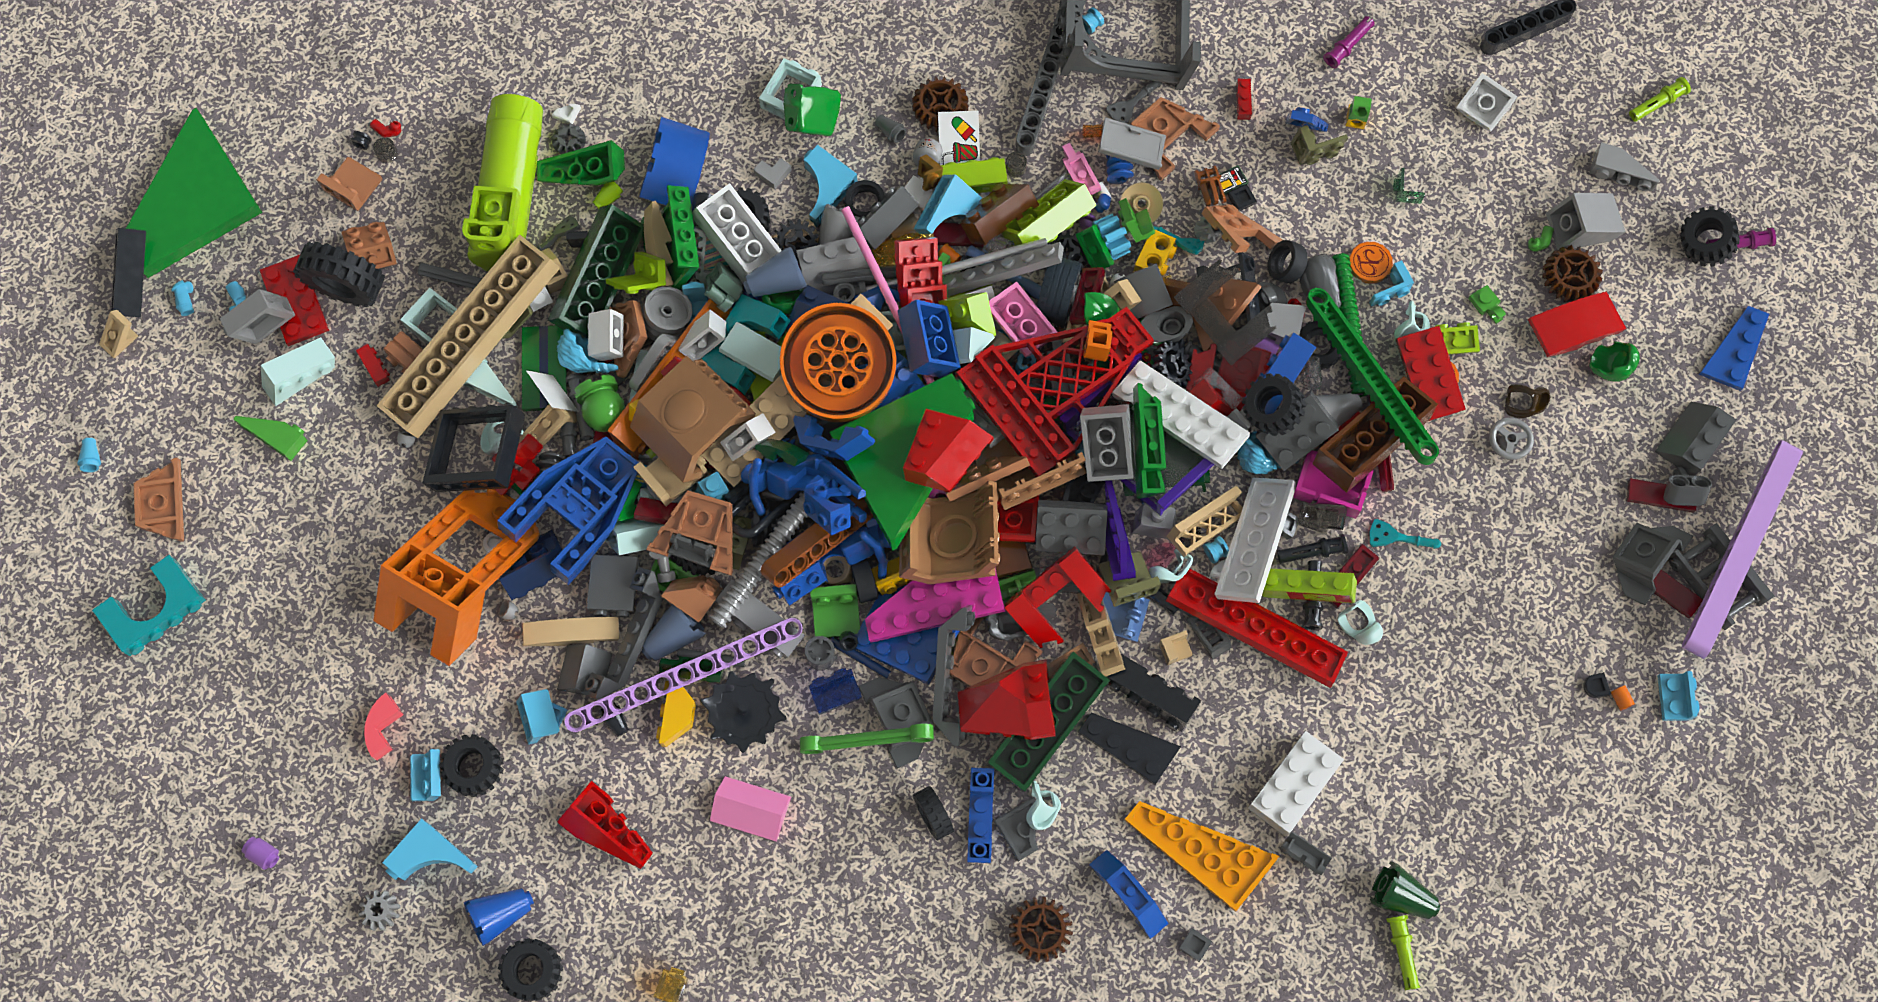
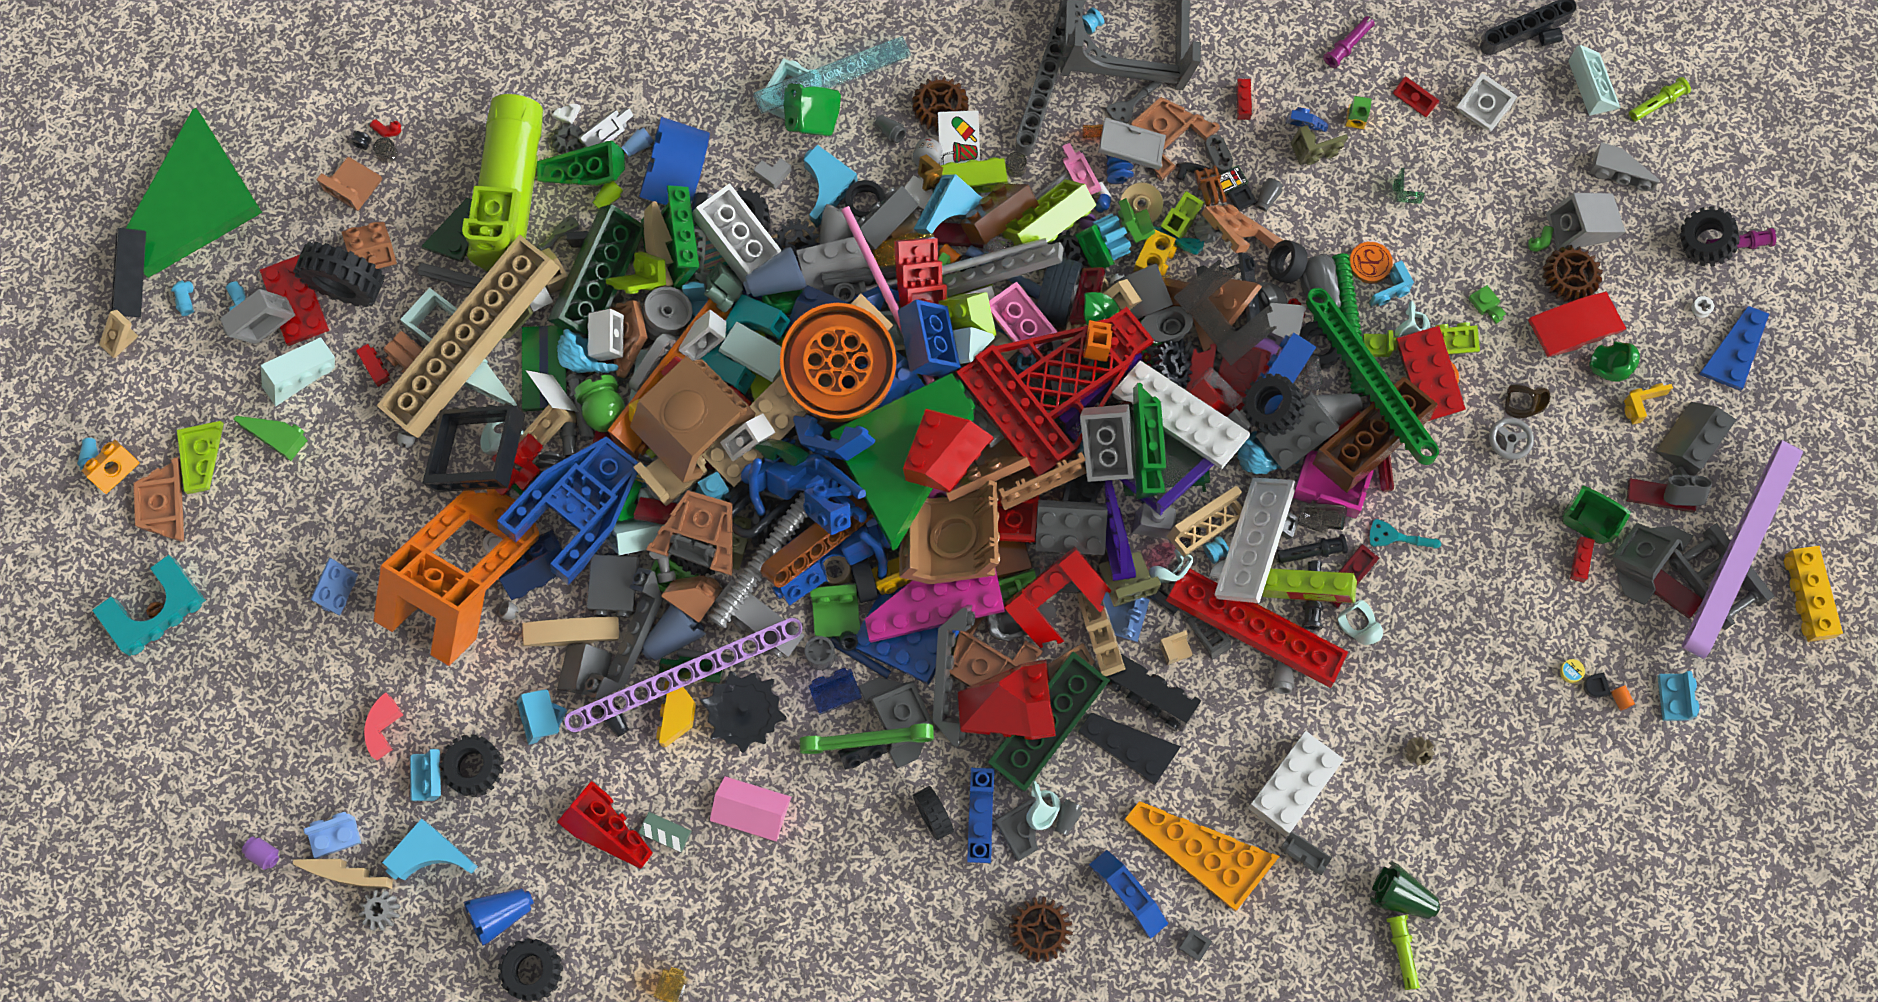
(108, 478): none -> light orange brick
(153, 605): none -> dark orange hinge
(198, 455): none -> lime wing
(333, 834): none -> light blue bracket
(334, 587): none -> medium blue hinge
(336, 871): none -> tan slope
(449, 238): none -> dark green wing
(606, 128): none -> hinge
(637, 142): none -> light blue cone
(665, 832): none -> sand green tile
(836, 72): none -> clear light blue tile
(855, 756): none -> black hinge
(1068, 816): none -> dark grey cone
(1182, 217): none -> lime brick
(1185, 167): none -> black bar
(1223, 152): none -> dark grey beam
(1269, 193): none -> dark grey cone
(1283, 679): none -> light grey cone
(1380, 344): none -> lime bracket
(1416, 96): none -> red slope
(1419, 751): none -> dark tan gear
(1550, 36): none -> black hinge
(1572, 671): none -> tile
(1582, 559): none -> red piece
(1593, 81): none -> light aqua slope
(1595, 515): none -> green piece
(1633, 403): none -> yellow bracket
(1697, 310): none -> white bush
(1813, 594): none -> yellow brick

